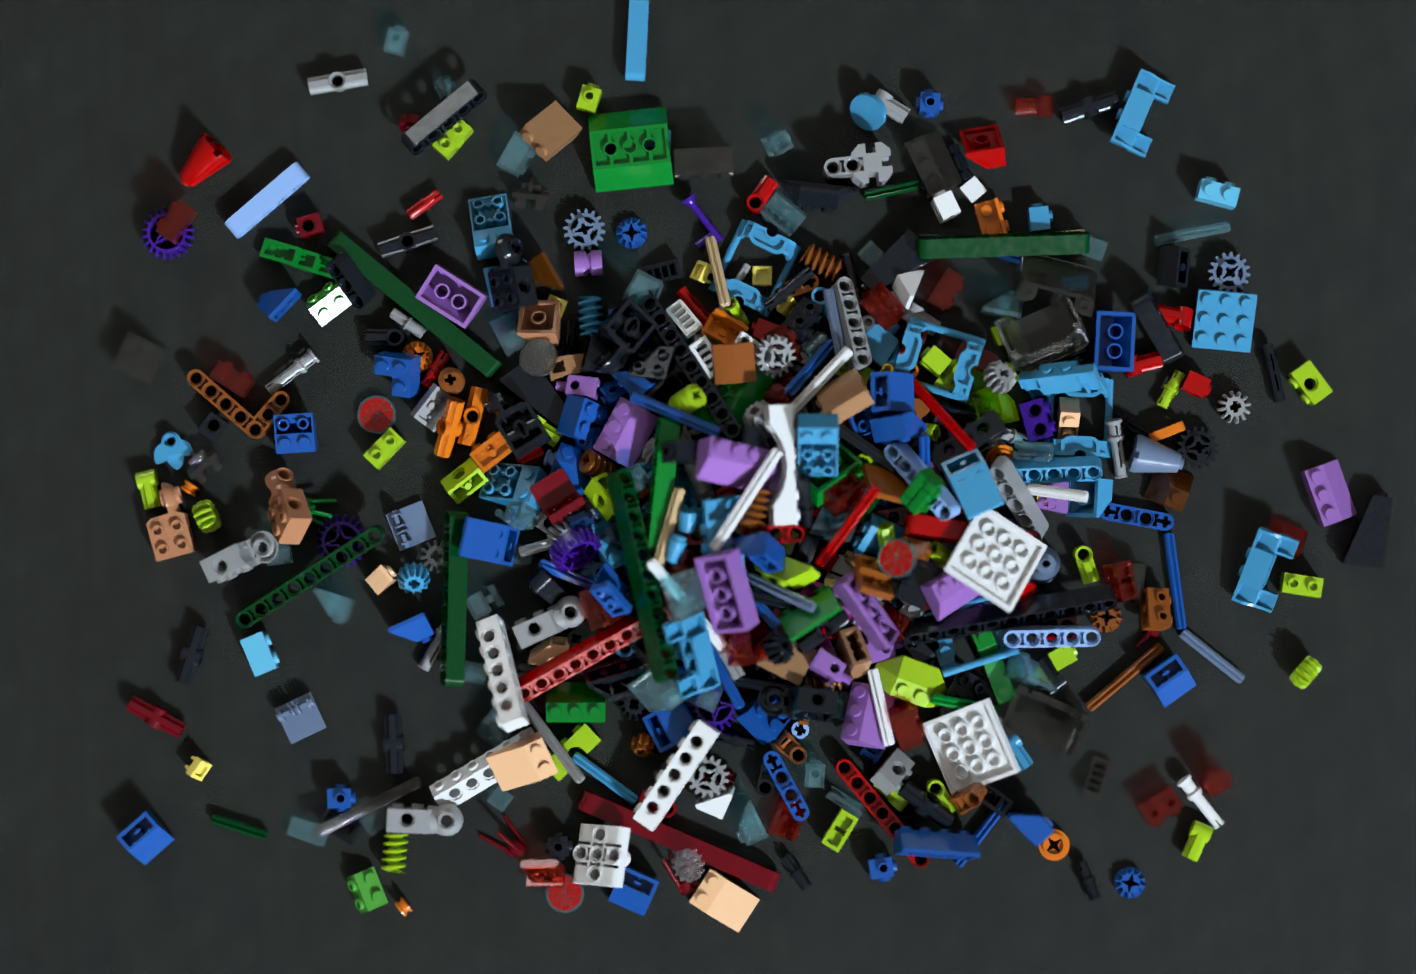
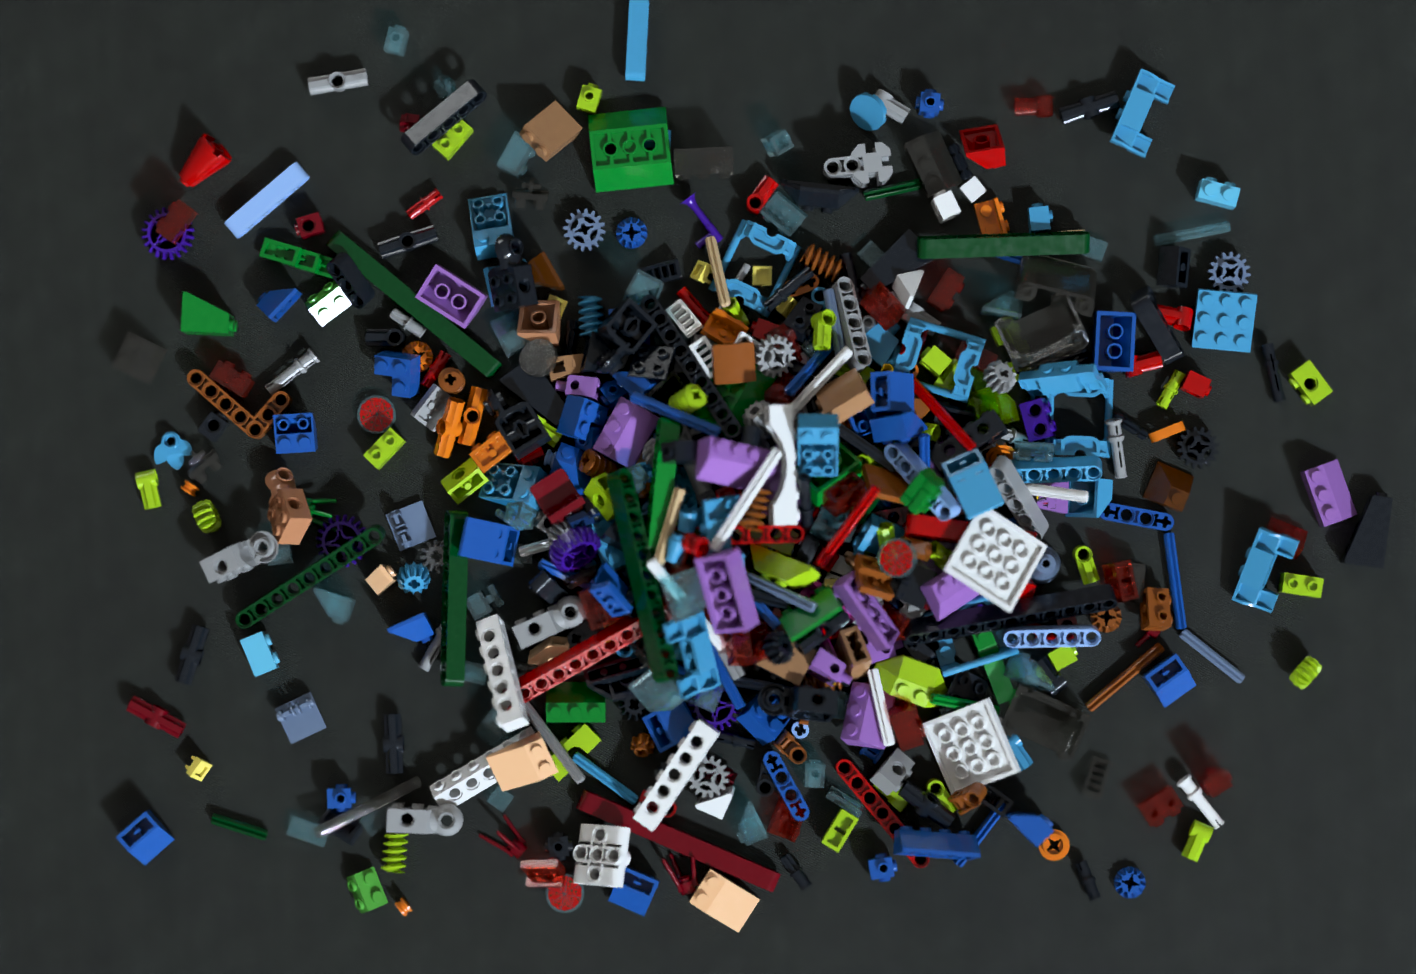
(171, 532): nougat brick -> none
(205, 319): none -> green slope
(584, 576): none -> clear smoke pin
(588, 263): medium lavender wheel -> none
(688, 865): clear gear -> none
(695, 544): none -> red wheel
(762, 550): blue slope -> none
(822, 324): none -> lime piece
(1068, 417): light nougat slope -> none
(1153, 457): sand blue cone -> none
(1228, 401): light grey gear -> none

